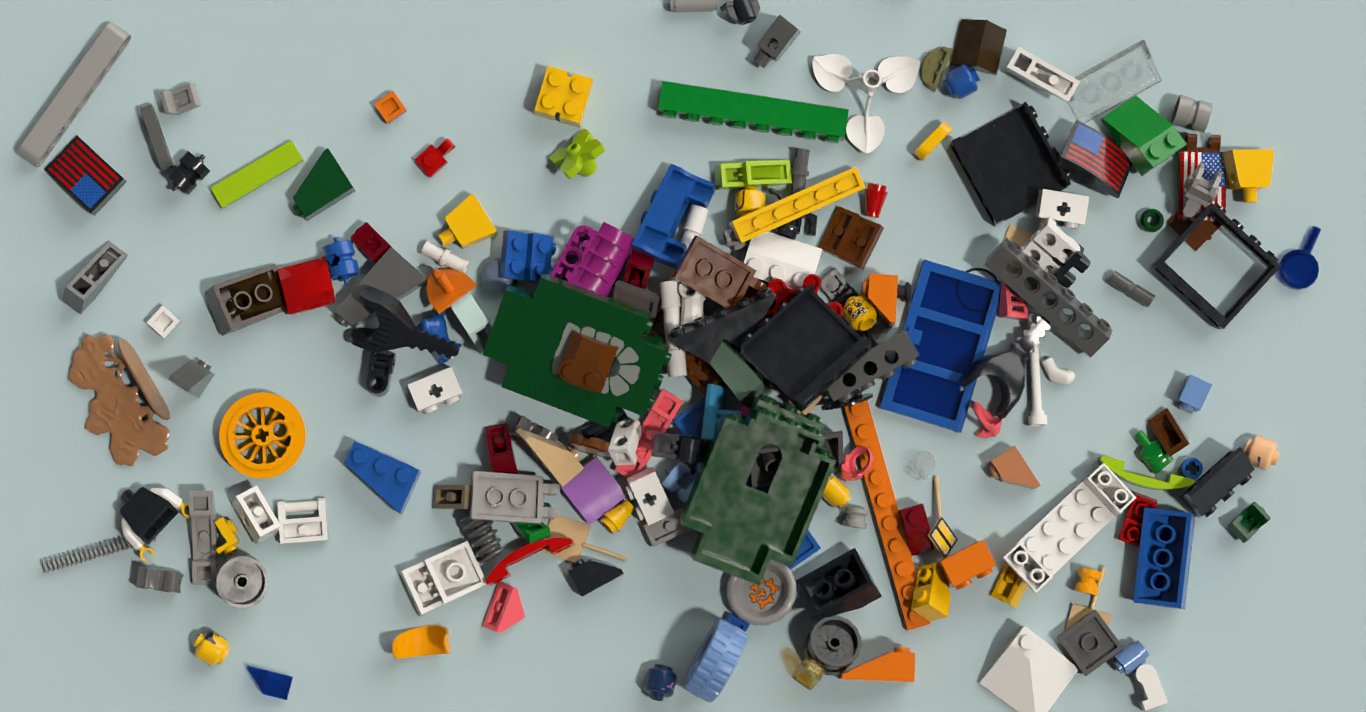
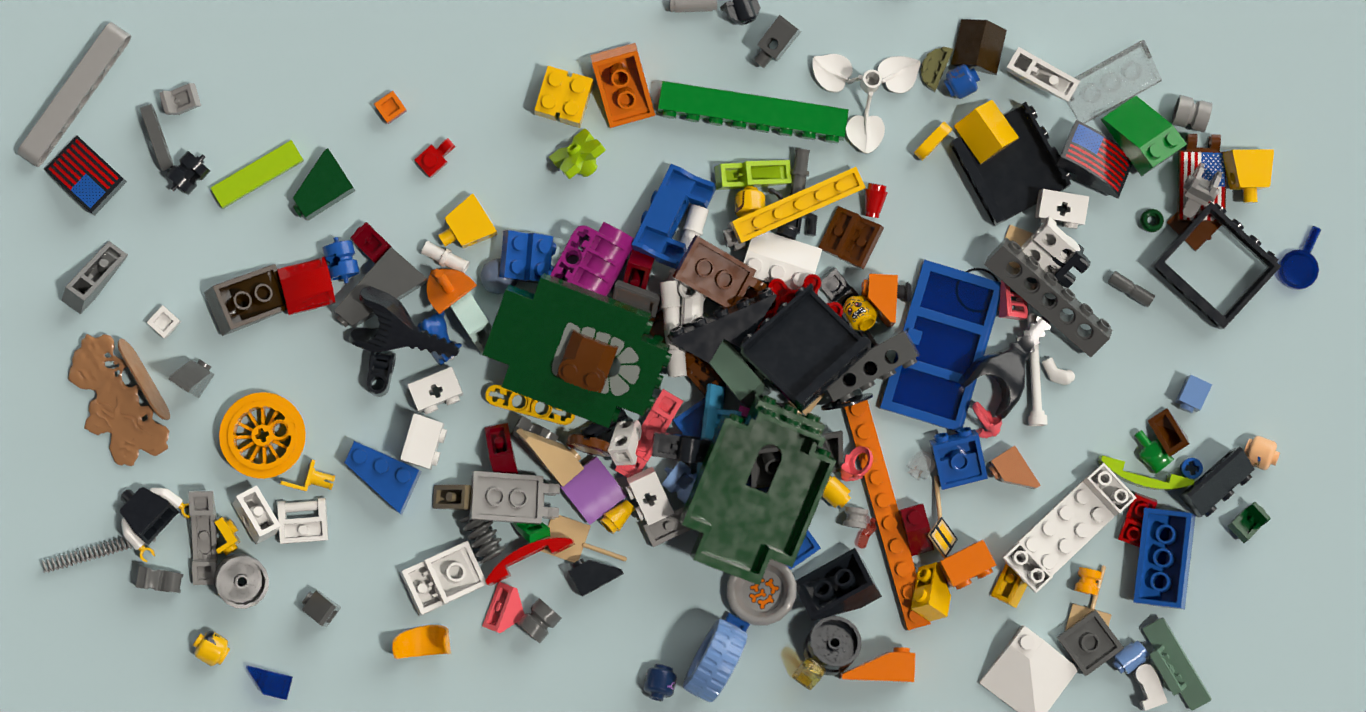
(312, 477): none -> yellow bracket
(320, 608): none -> dark grey slope
(423, 442): none -> white slope
(528, 409): none -> yellow beam
(539, 620): none -> dark grey wheel
(622, 85): none -> orange slope
(866, 533): none -> clear red piece
(958, 458): none -> blue plate
(985, 131): none -> yellow slope
(1174, 665): none -> sand green bracket

